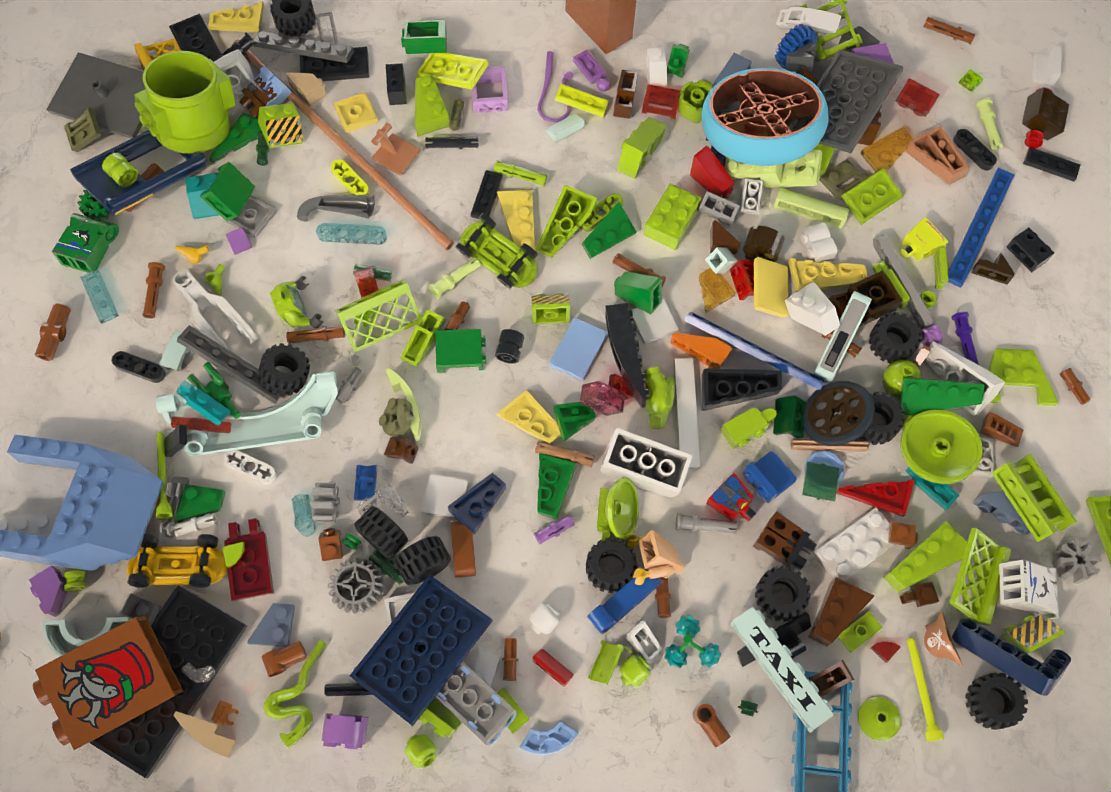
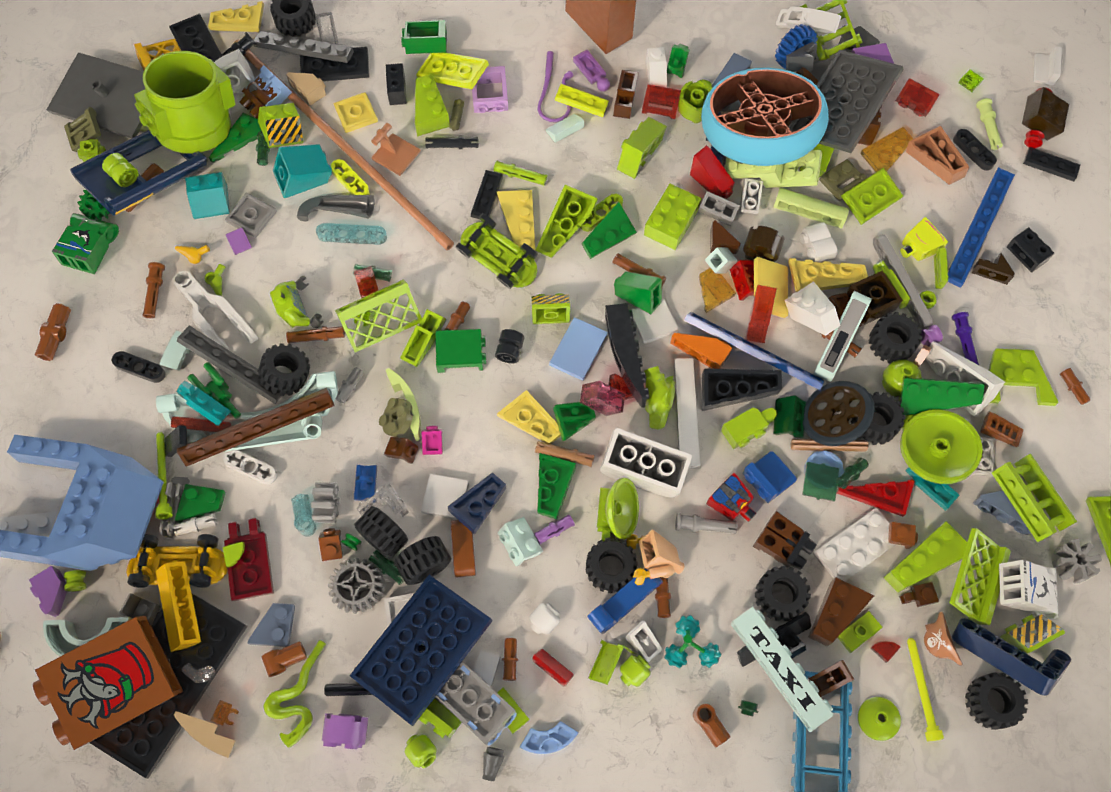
(90, 149): none -> lime brick
(99, 296): clear light blue tile -> none
(177, 606): none -> yellow brick
(228, 192): green panel -> none
(255, 427): none -> reddish brown tile
(300, 169): none -> teal slope
(432, 440): none -> dark pink bracket
(447, 281): yellowish green pin -> none
(491, 763): none -> dark grey cone
(519, 541): none -> light aqua bracket
(760, 314): none -> clear red slope
(852, 473): none -> clear green pin
(956, 33): dark orange pin -> none

